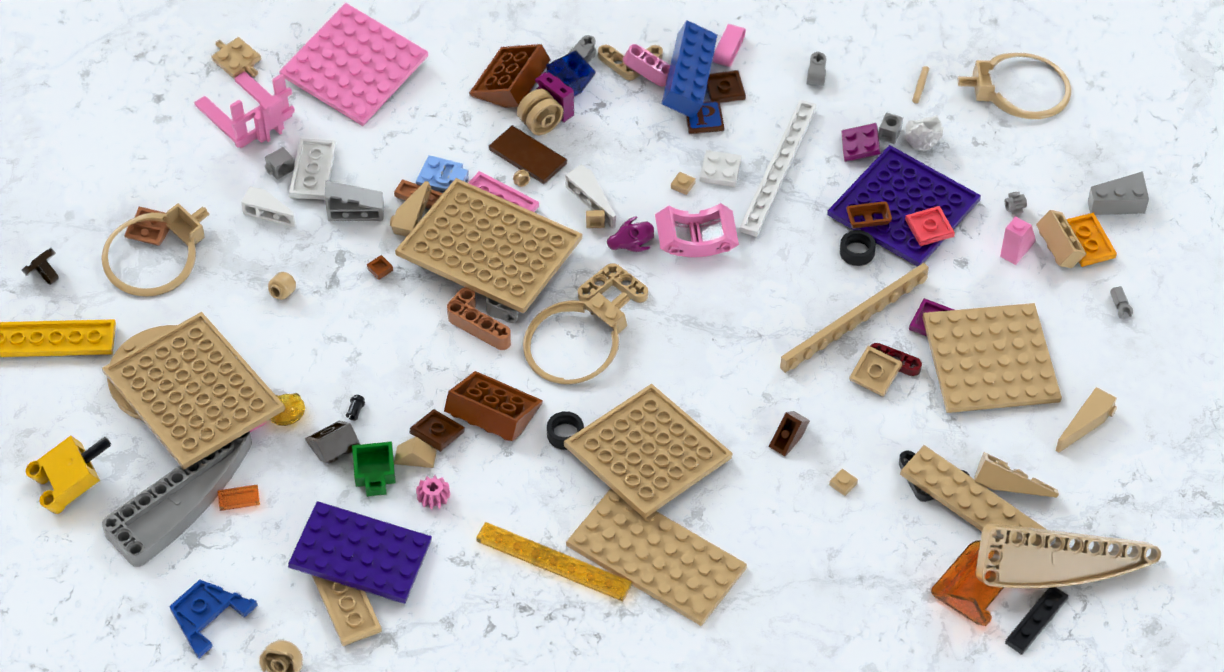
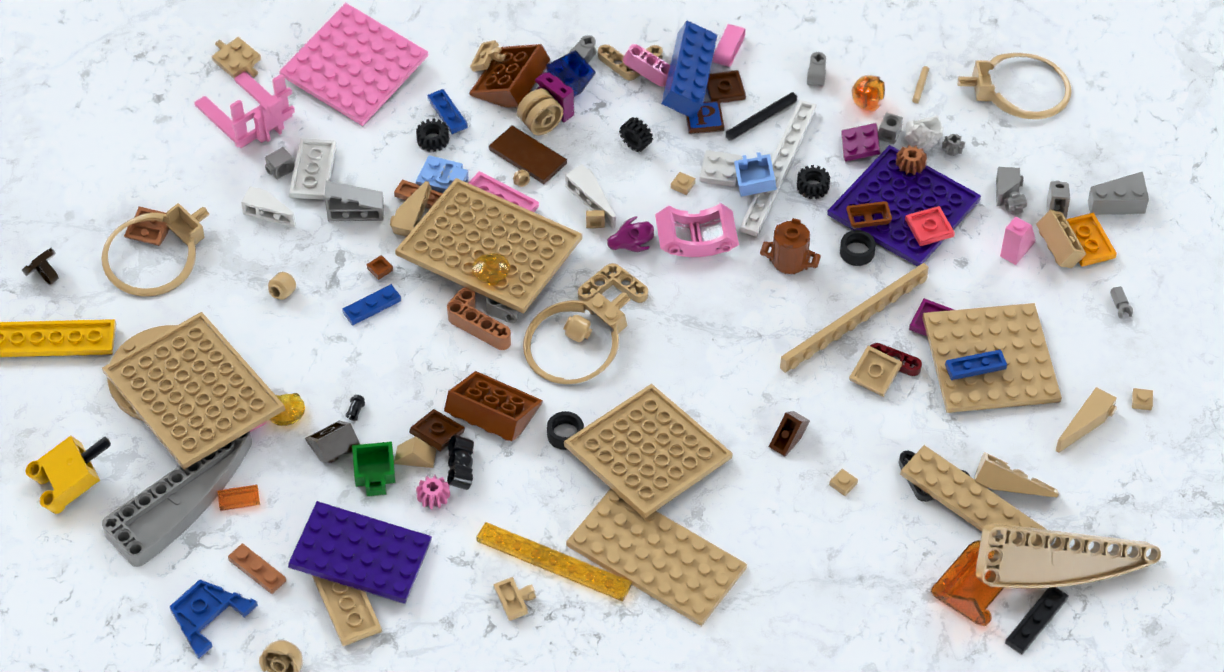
(257, 568): none -> nougat plate
(371, 304): none -> blue plate
(432, 142): none -> black tyre
(447, 111): none -> blue plate
(460, 462): none -> black piece
(485, 54): none -> tan plate
(491, 268): none -> clear yellow dish
(512, 598): none -> tan plate
(577, 328): none -> tan head
(636, 134): none -> black tyre
(755, 175): none -> light blue piece
(761, 116): none -> black axle
(791, 248): none -> dark orange container
(813, 190): none -> black tyre
(868, 92): none -> clear orange cylinder
(911, 159): none -> nougat gear
(953, 145): none -> light grey gear
(976, 364): none -> blue plate
(1007, 181): none -> light grey slope
(1058, 195): none -> light grey torso
(1142, 399): none -> tan plate

